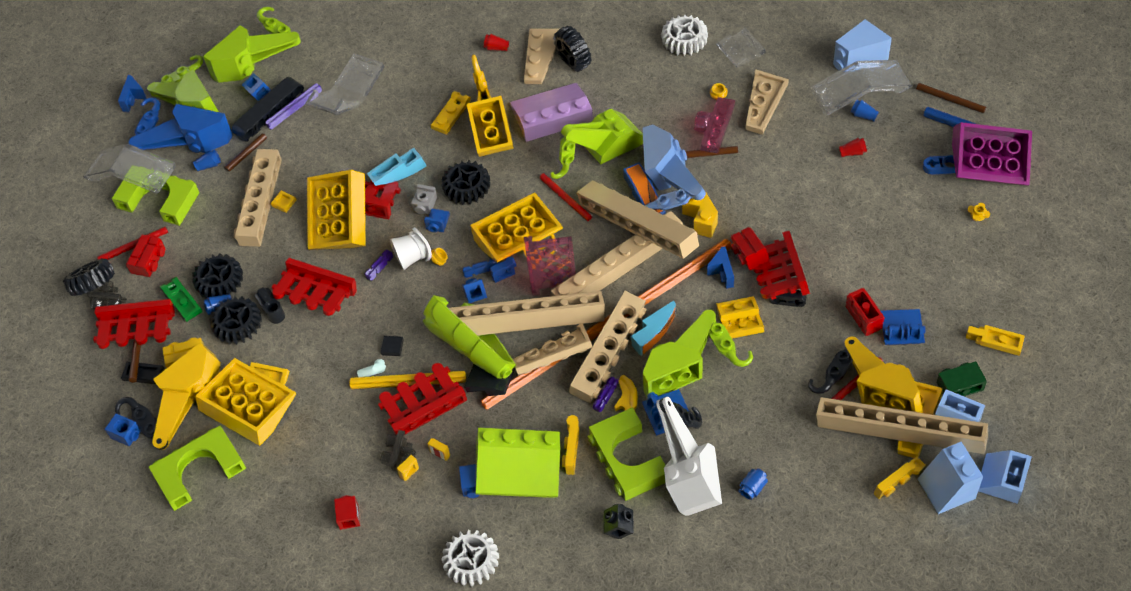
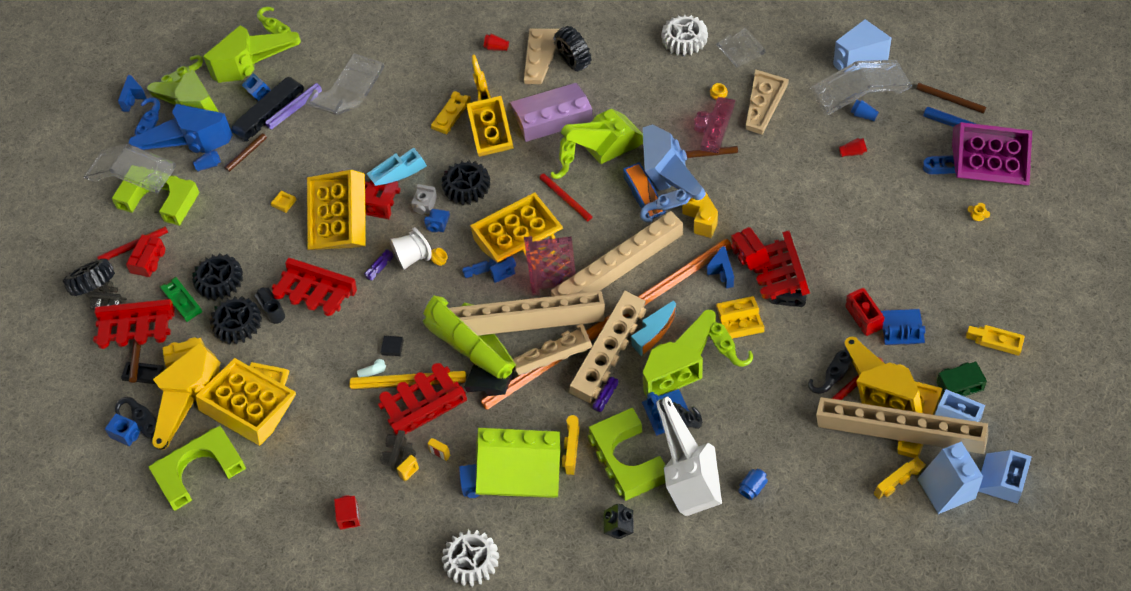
(214, 301): blue cone -> none
(257, 197): tan brick -> none
(474, 290): blue brick -> none
(629, 394): yellow piece -> none
(638, 219): tan brick -> none

